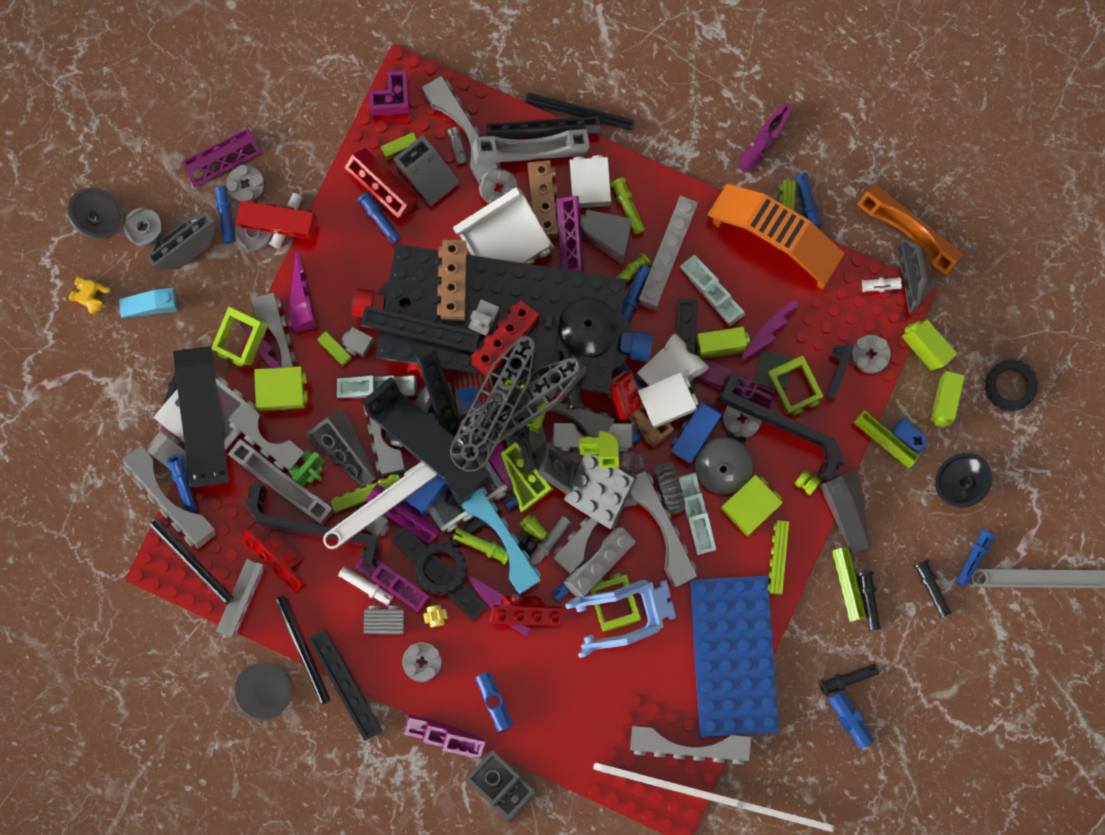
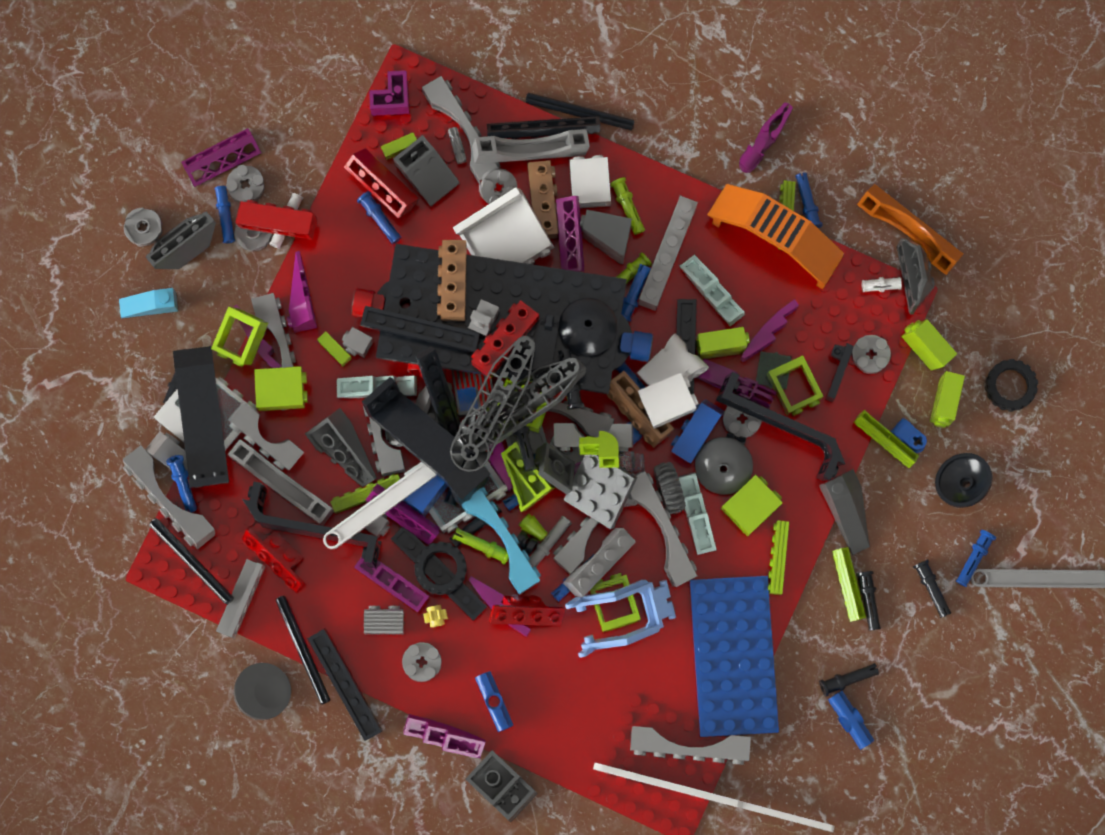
(87, 292): yellow animal -> none
(96, 205): dark grey dish -> none
(309, 470): bright green hips -> none
(372, 589): white pin -> none
(626, 395): red plate -> none
(811, 484): lime wheel -> none

